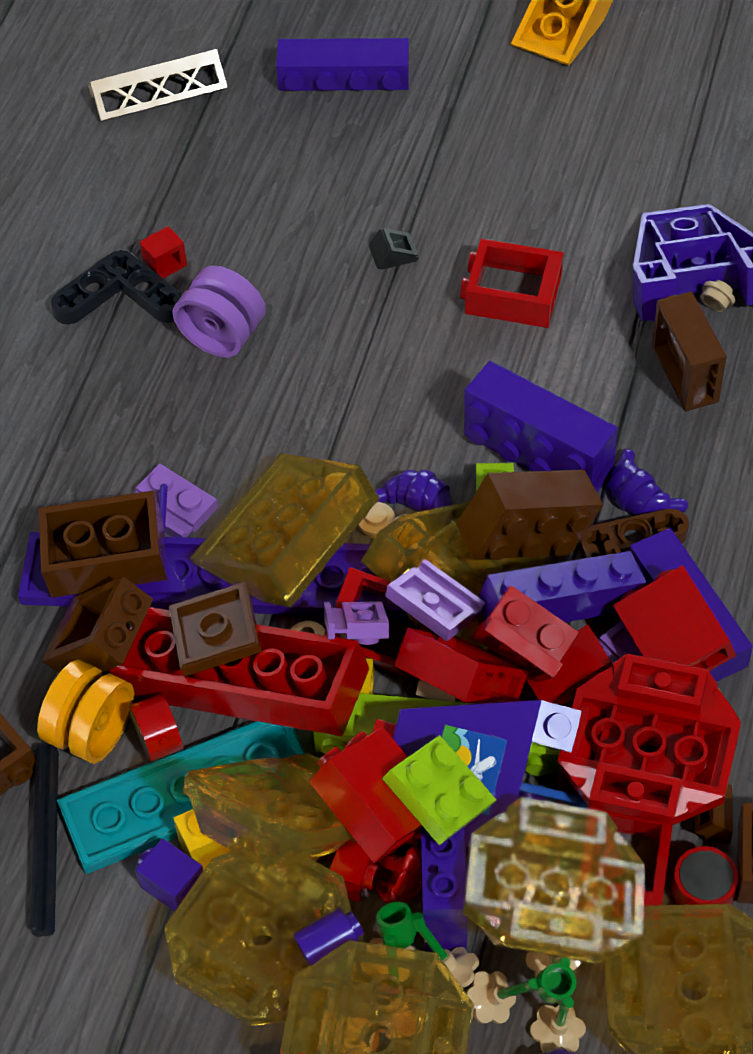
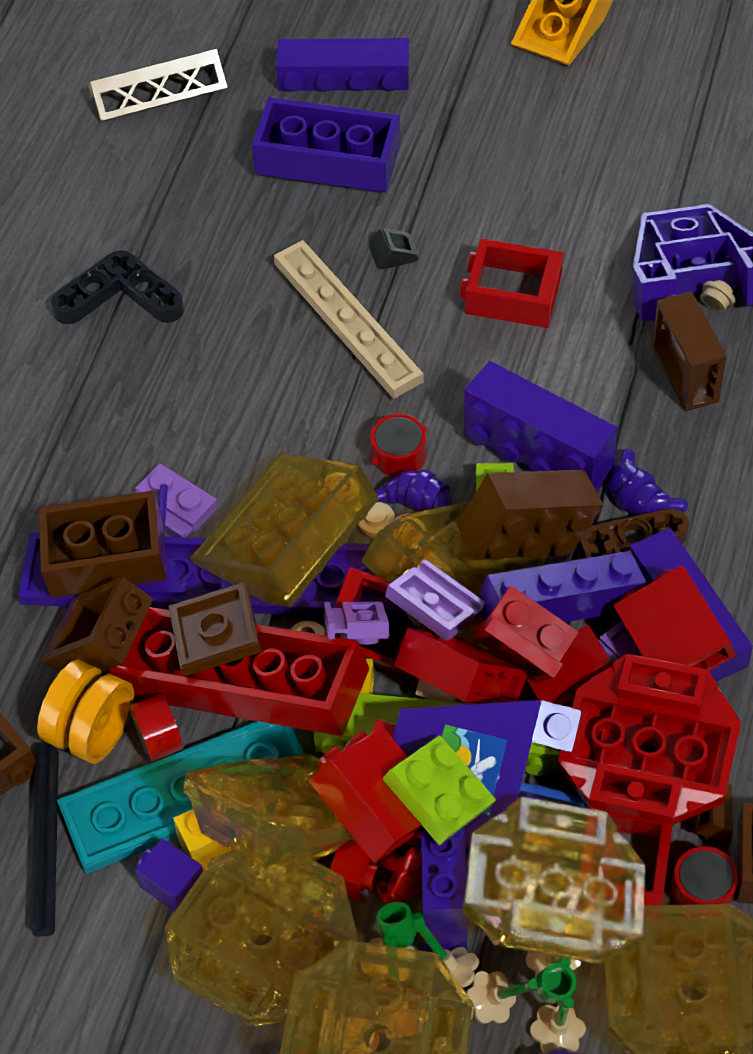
(164, 252): red plate -> none
(219, 311): medium lavender wheel -> none
(327, 144): none -> dark purple brick
(327, 934): dark purple brick -> none
(349, 319): none -> tan plate
(398, 444): none -> piece

